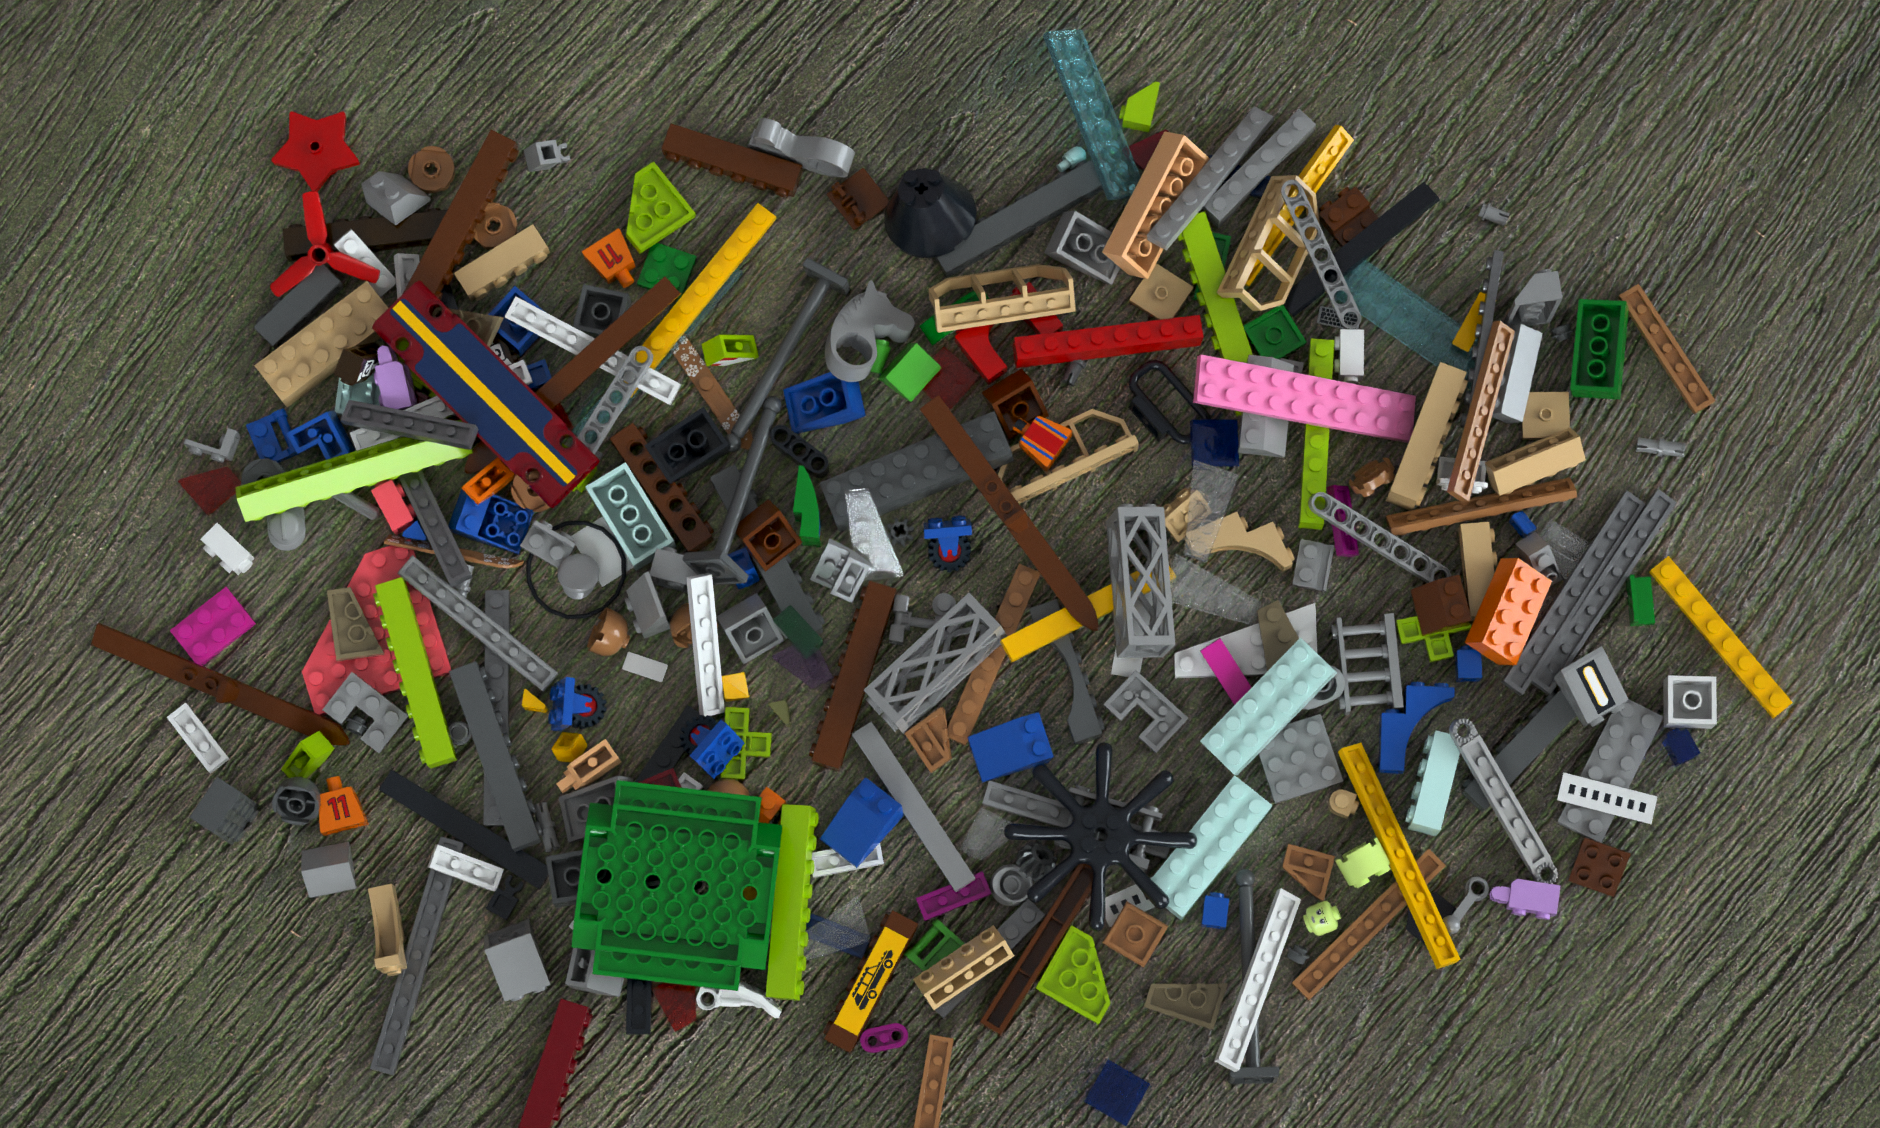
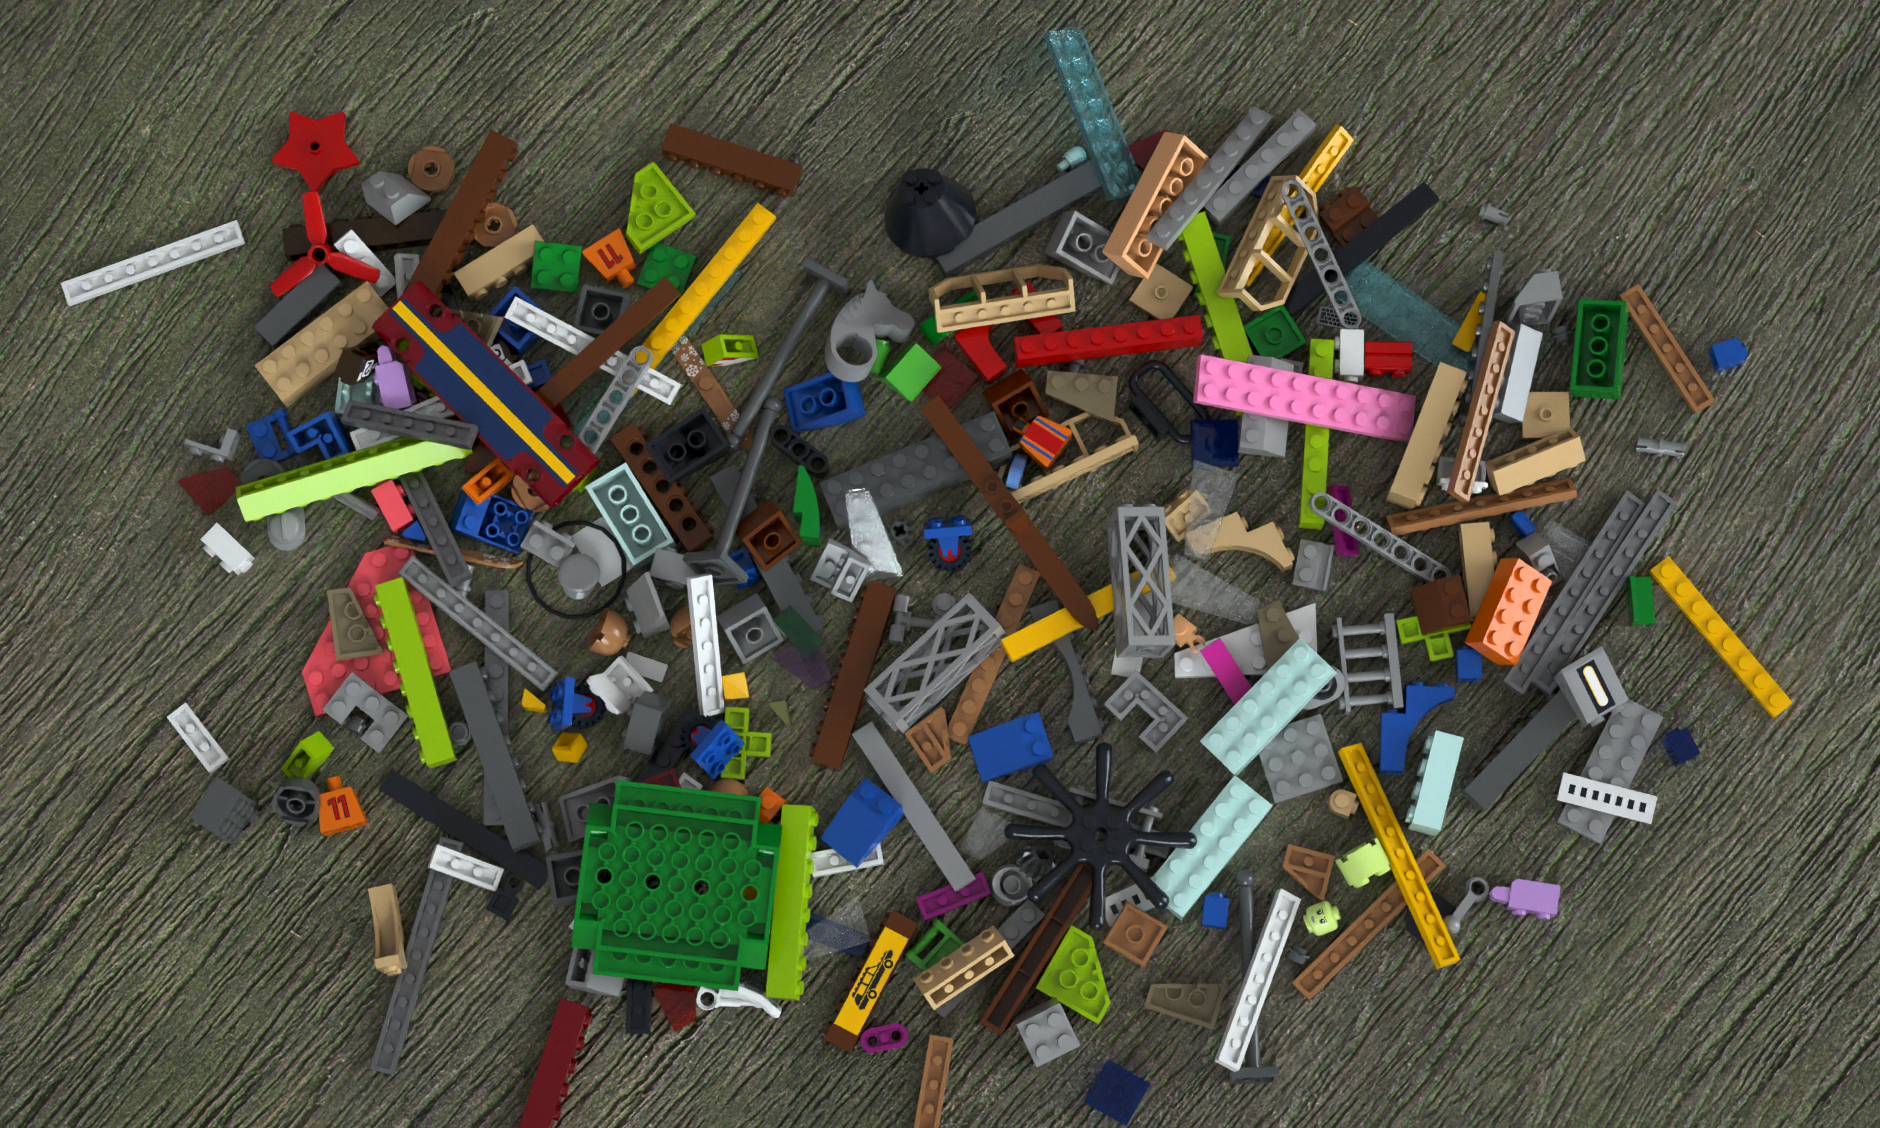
(153, 263): none -> white plate
(212, 627): dark pink plate -> none
(217, 684): reddish brown piece -> none
(328, 869): light grey slope -> none
(516, 960): light grey slope -> none
(544, 155): light grey brick -> none
(555, 266): none -> green plate
(589, 767): light nougat hinge -> none
(618, 686): none -> white bracket
(646, 722): none -> dark grey brick
(812, 152): light grey animal -> none
(858, 198): reddish brown hinge -> none
(1016, 471): none -> medium blue beam
(1046, 1032): none -> light grey brick
(1084, 391): none -> dark tan wing
(1140, 108): lime slope -> none
(1184, 633): none -> light nougat plate
(1372, 476): medium nougat plate -> none
(1387, 358): none -> red brick
(1503, 801): light grey plate -> none
(1599, 866): reddish brown hinge -> none
(1690, 702): white brick -> none
(1727, 354): none -> blue brick

